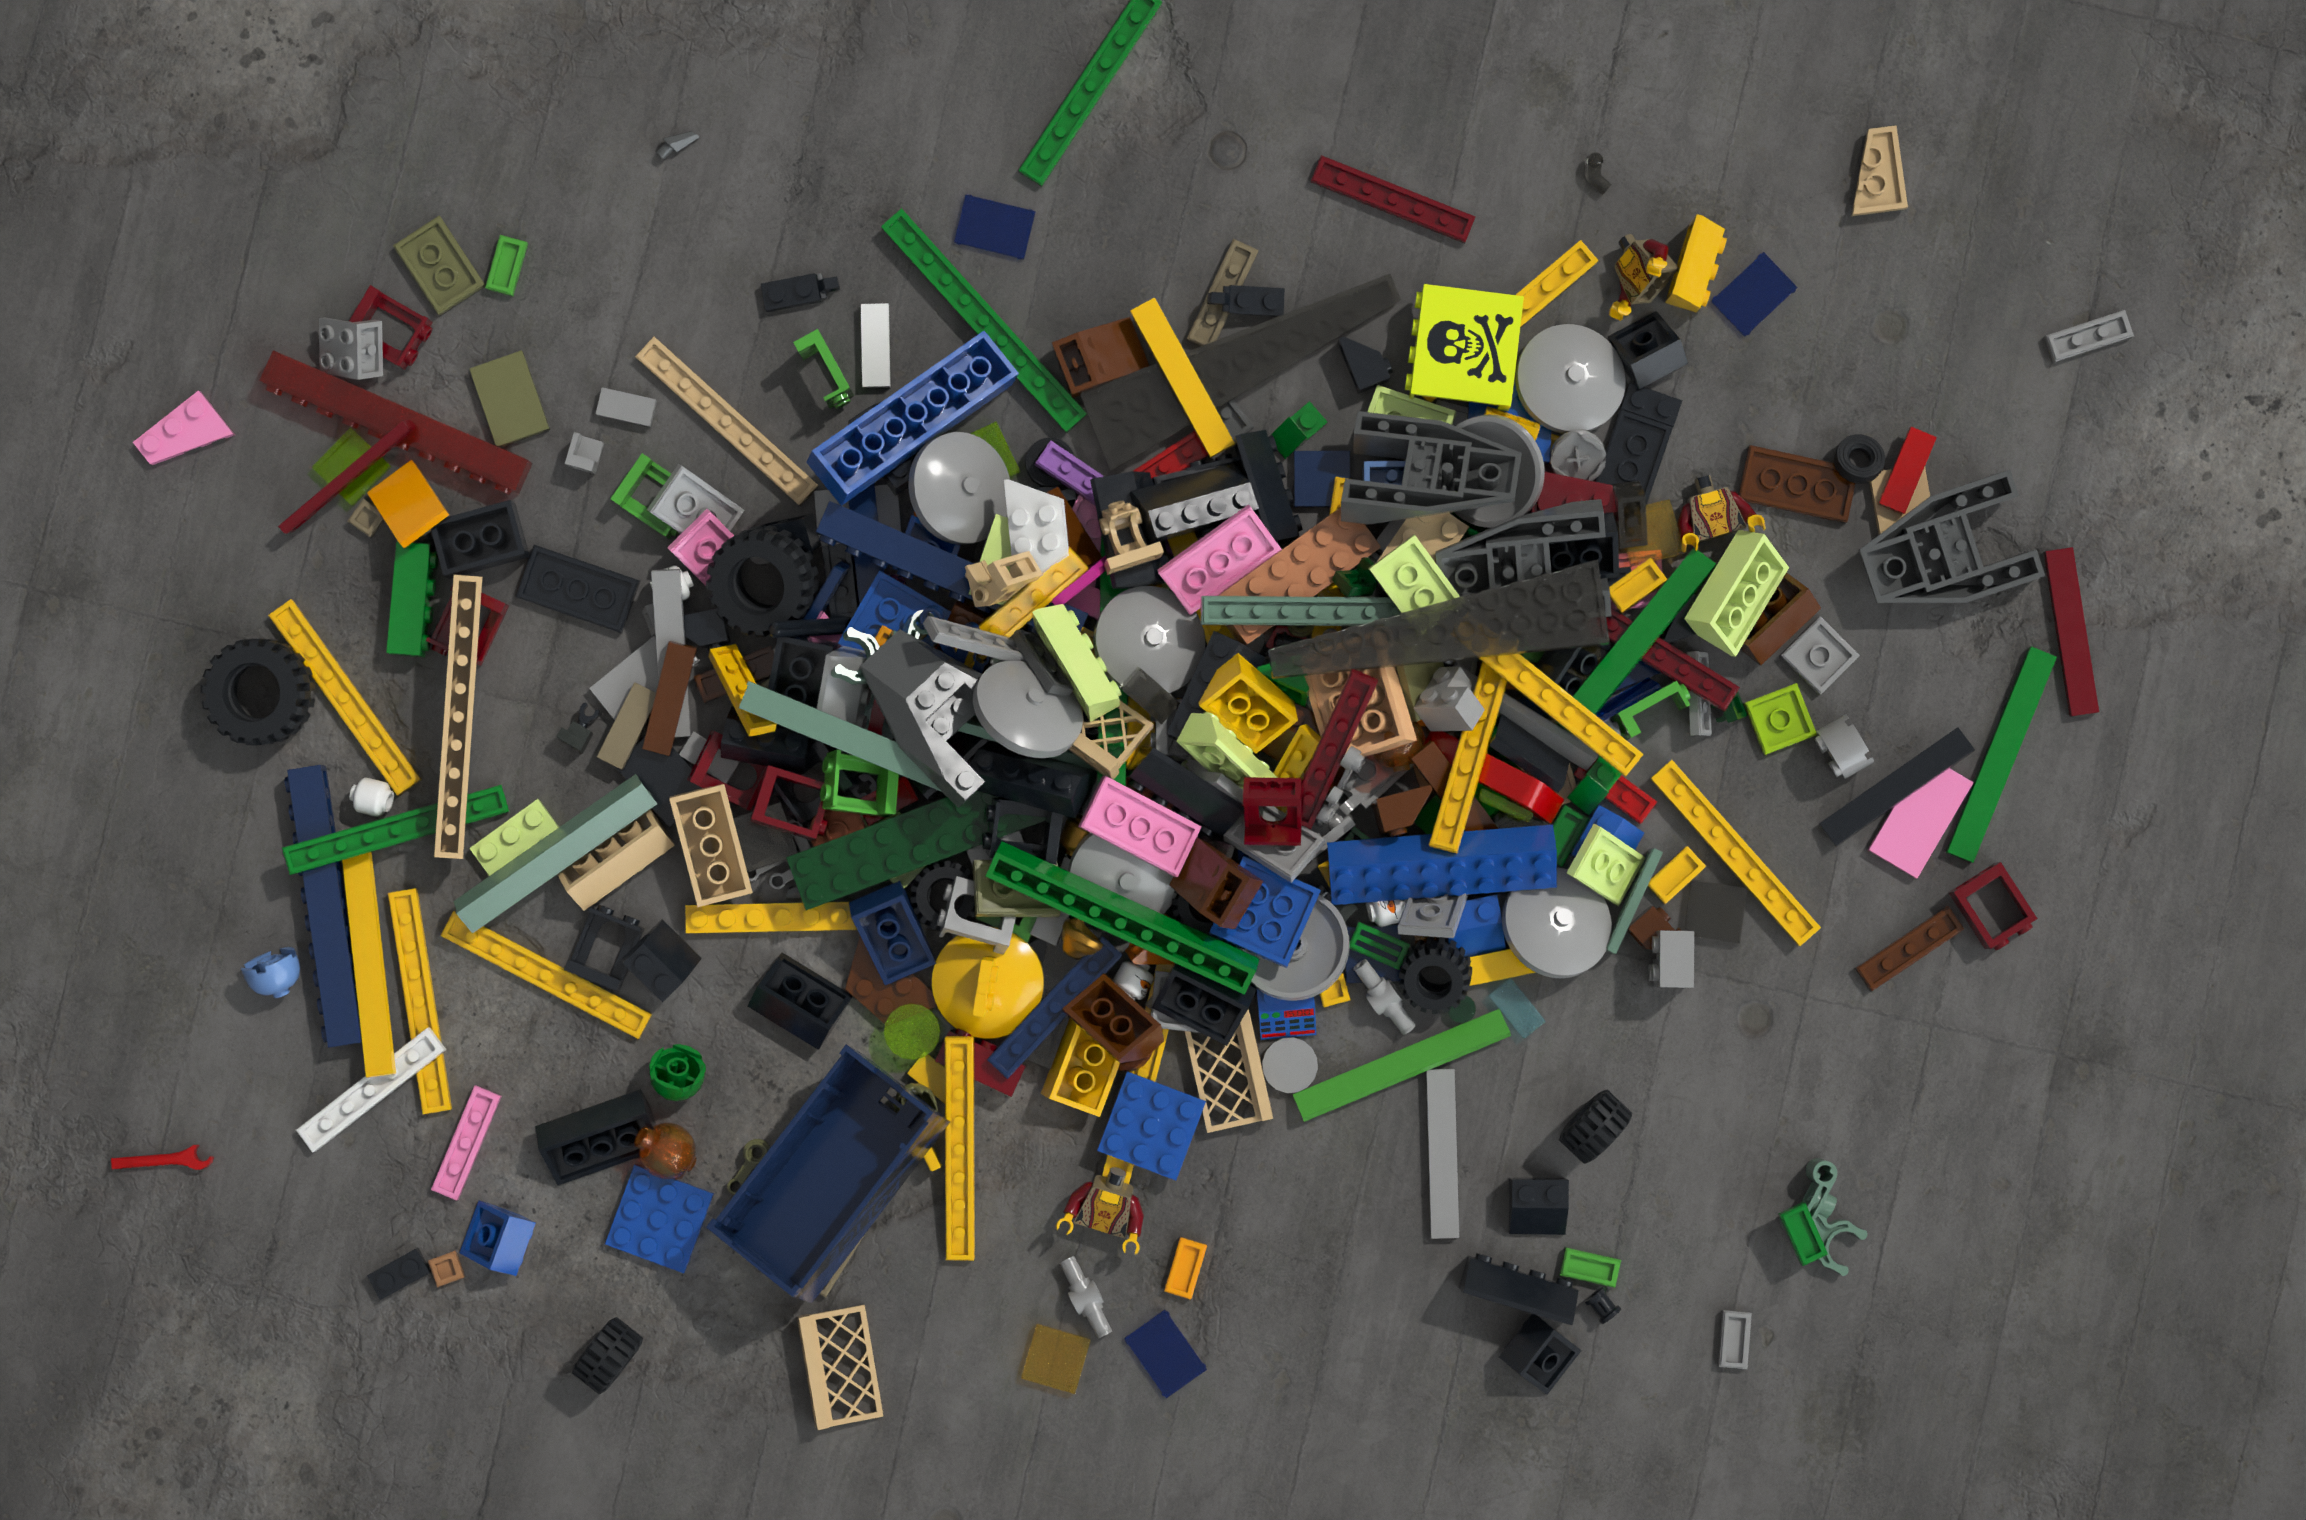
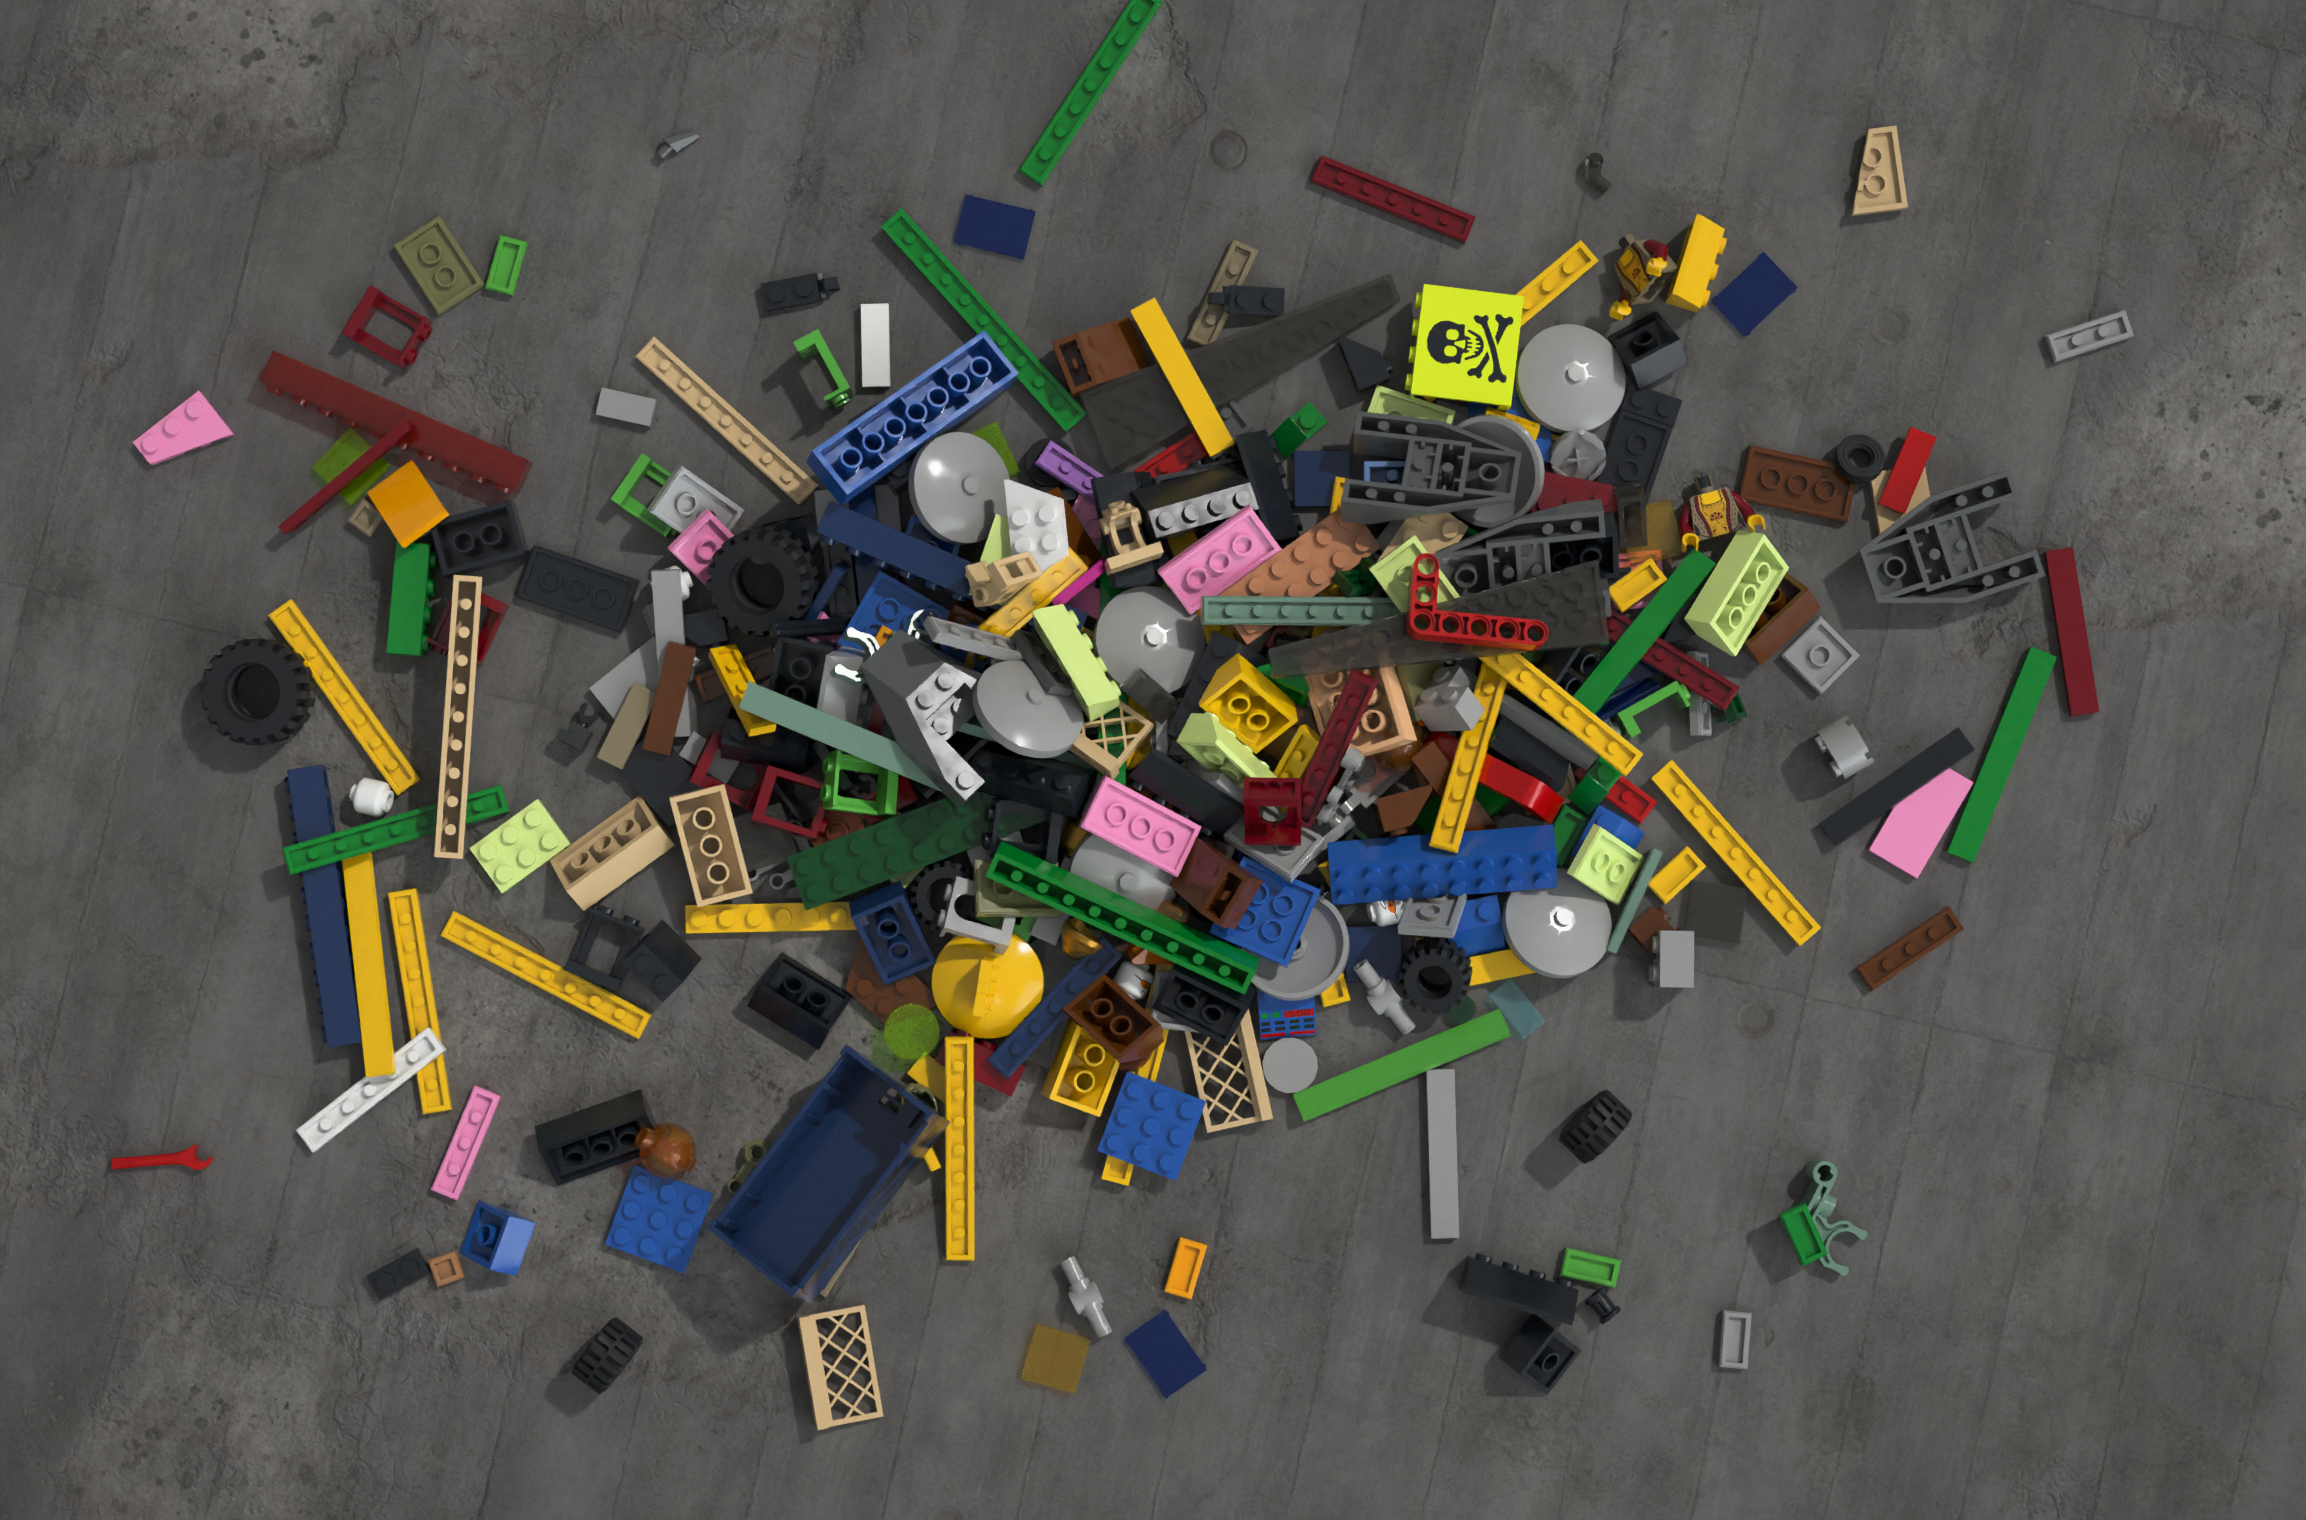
(272, 973): medium blue cylinder -> none
(351, 348): light grey bracket -> none
(509, 399): olive tile -> none
(554, 853): sand green tile -> none
(584, 453): light grey panel -> none
(677, 1072): green cylinder -> none
(1106, 1207): torso -> none
(1174, 911): none -> clear orange tile
(1356, 936): green tile -> none
(1462, 621): none -> red beam
(1504, 805): clear neon green tile -> none
(1538, 1205): black slope -> none
(1780, 719): lime tile -> none
(1980, 880): dark red window -> none

